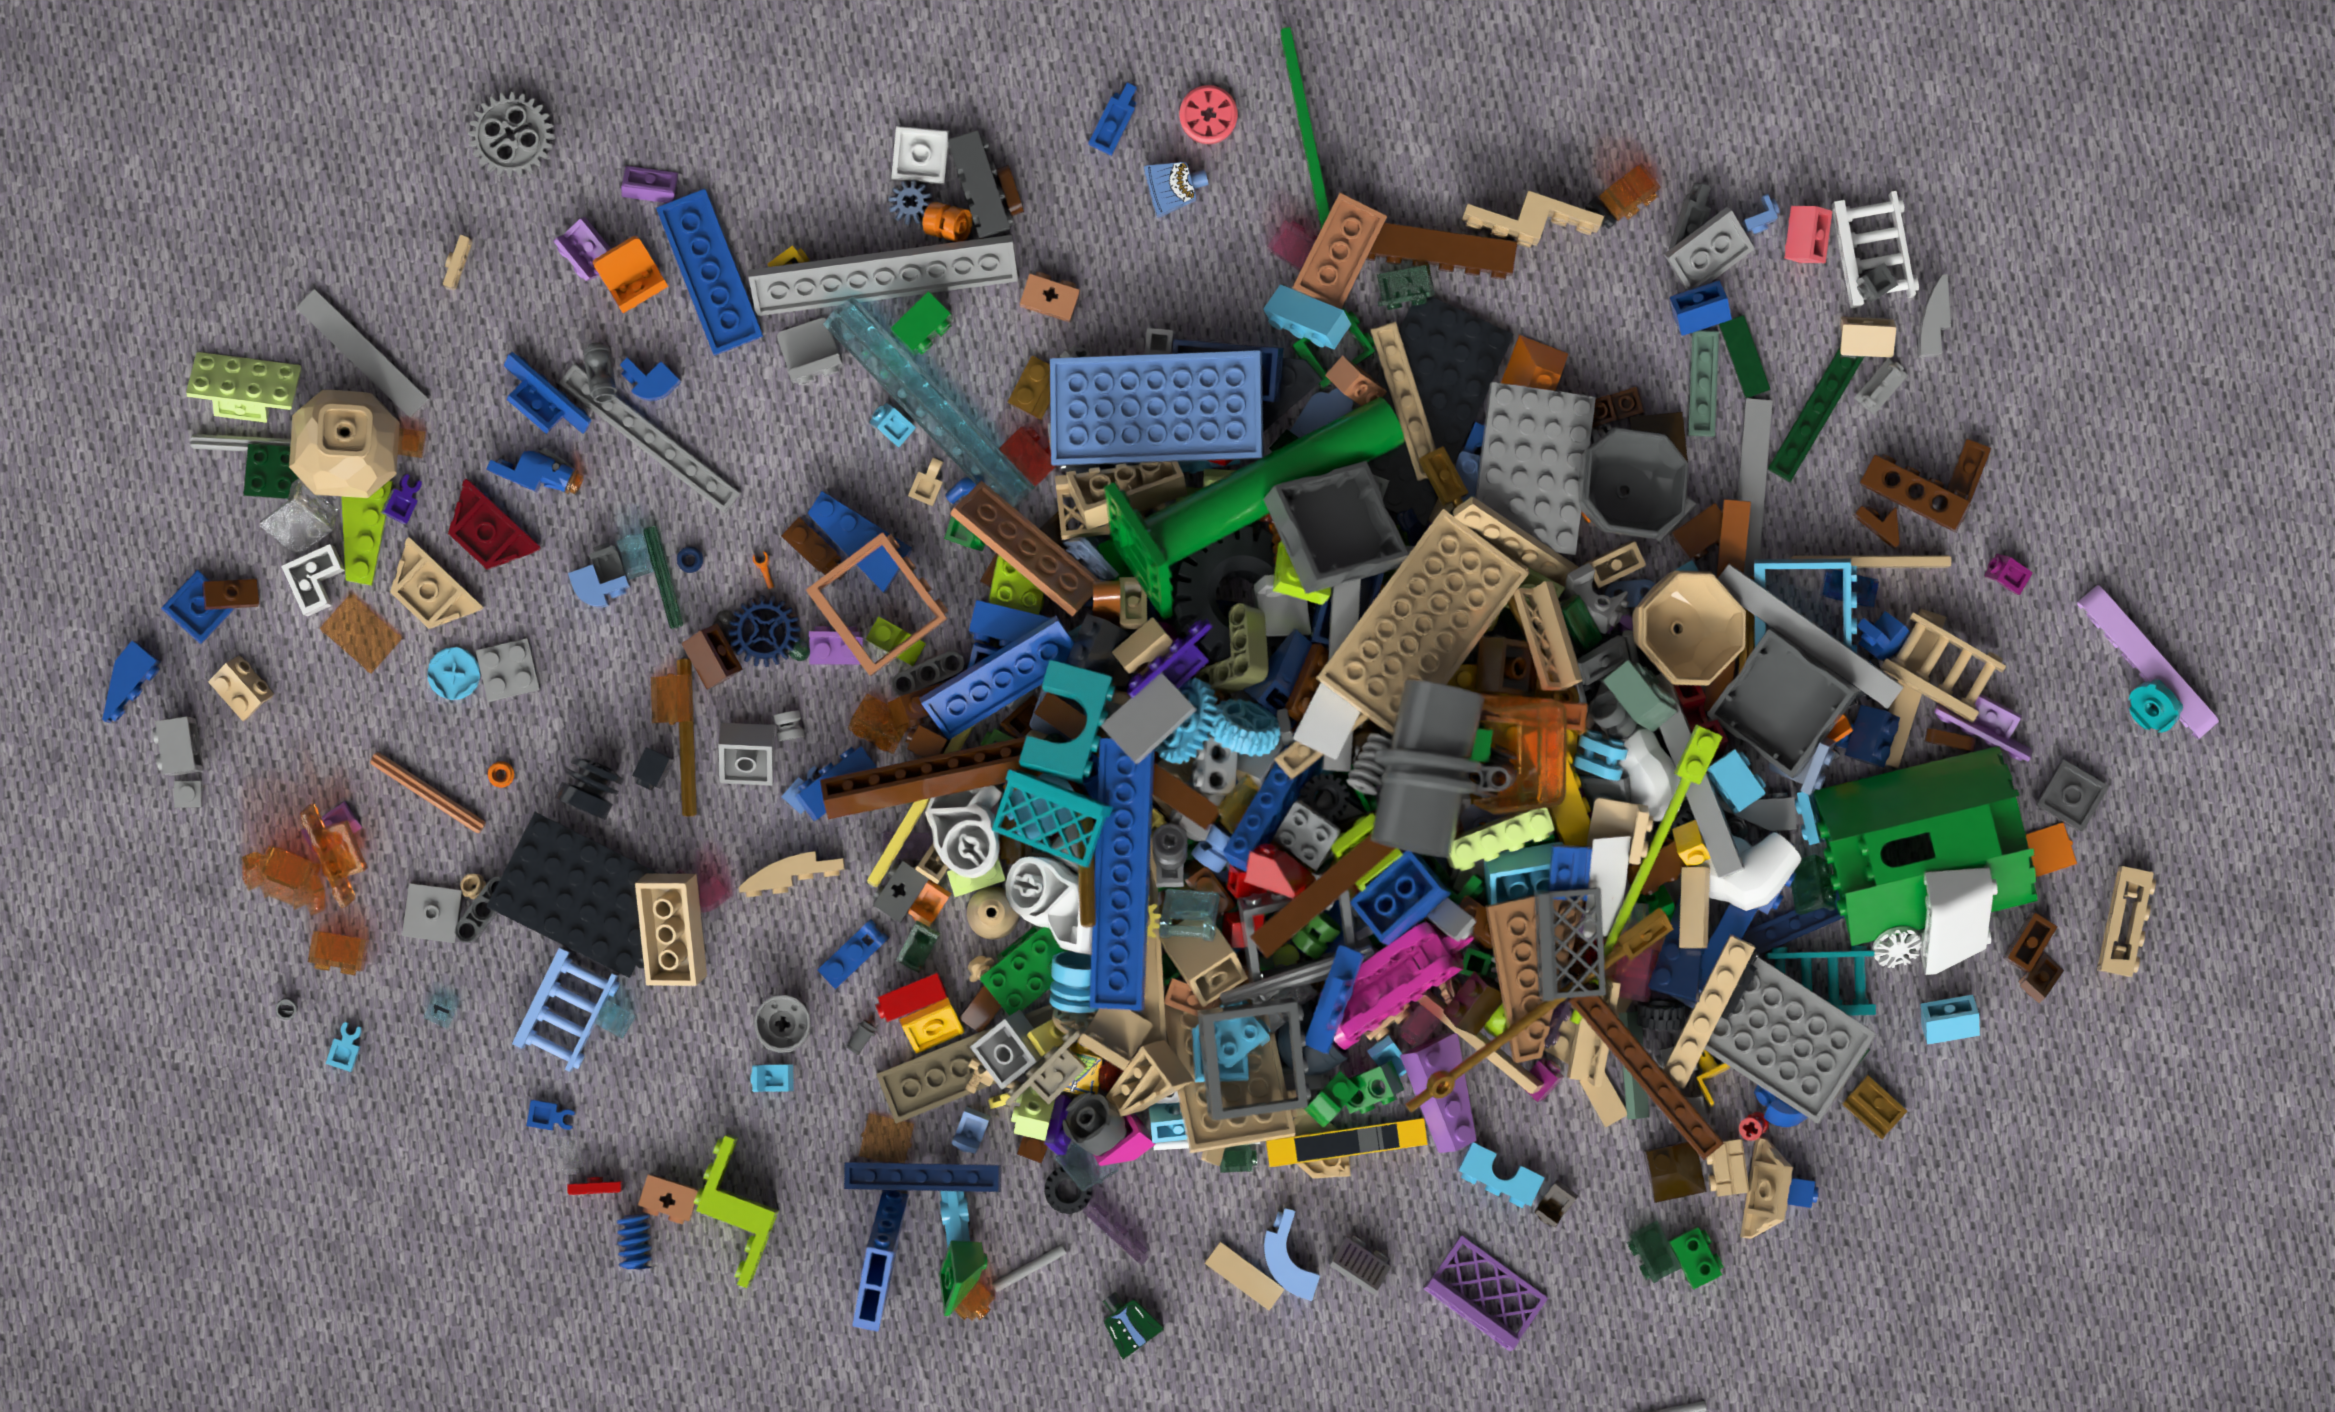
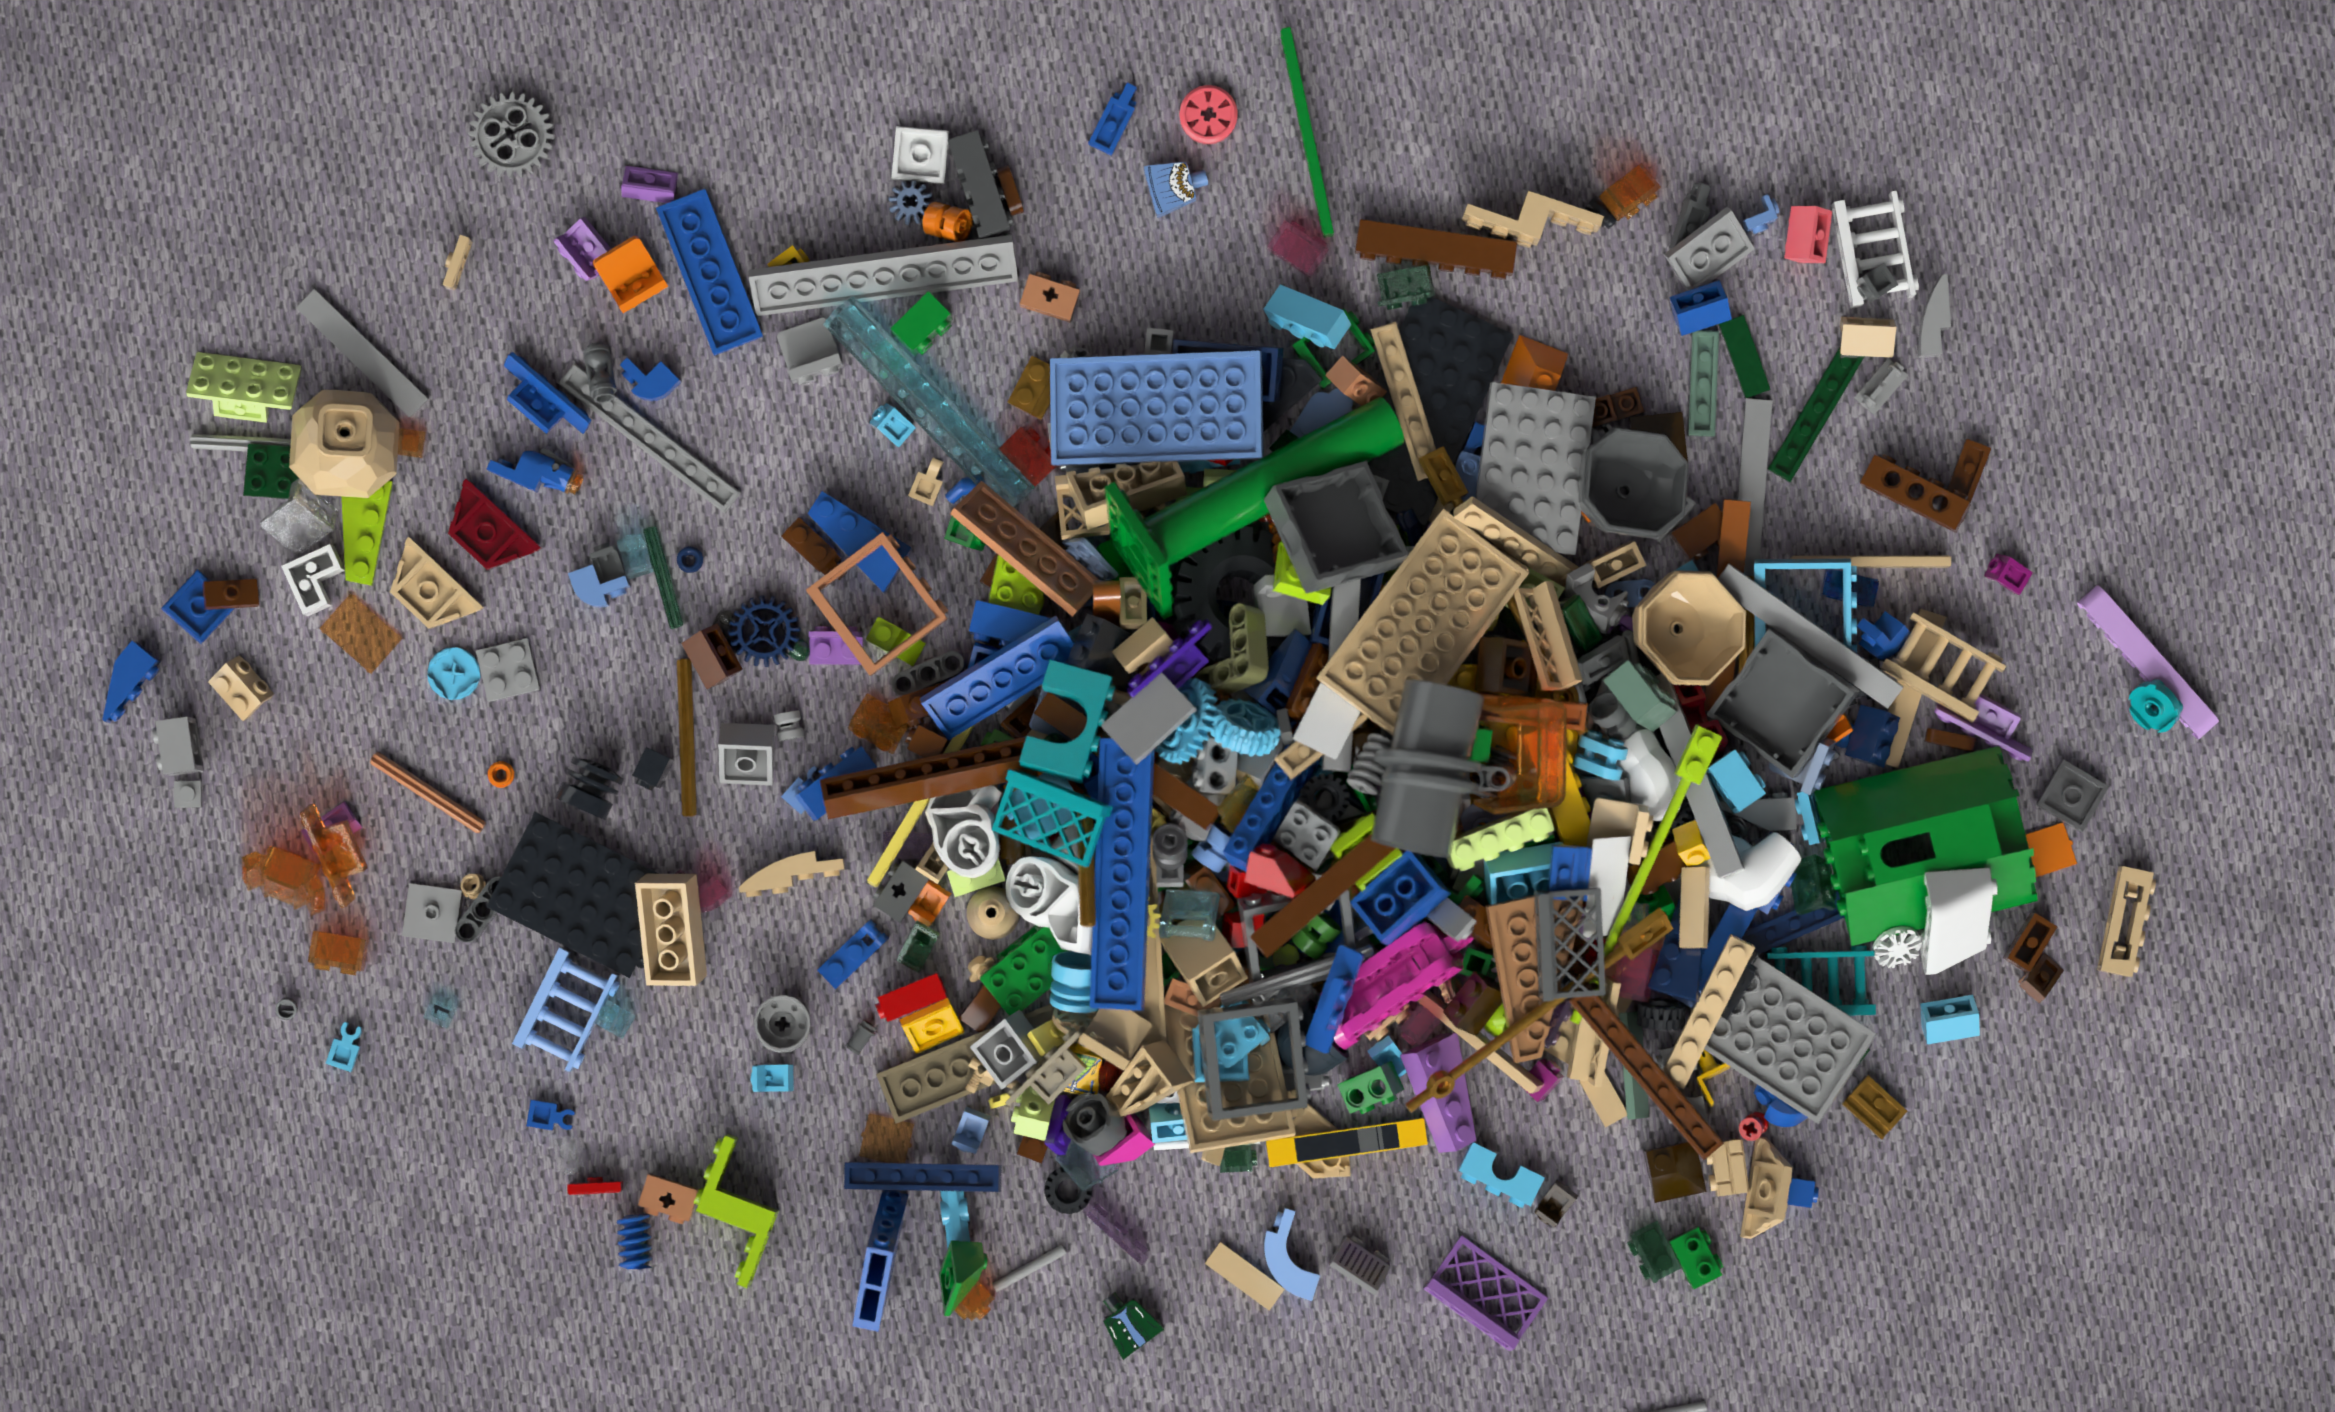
(401, 503): dark purple plate -> none
(671, 699): clear orange piece -> none
(765, 570): orange hand -> none
(1331, 1099): green brick -> none
(1339, 251): nougat plate -> none
(1885, 530): reddish brown slope -> none

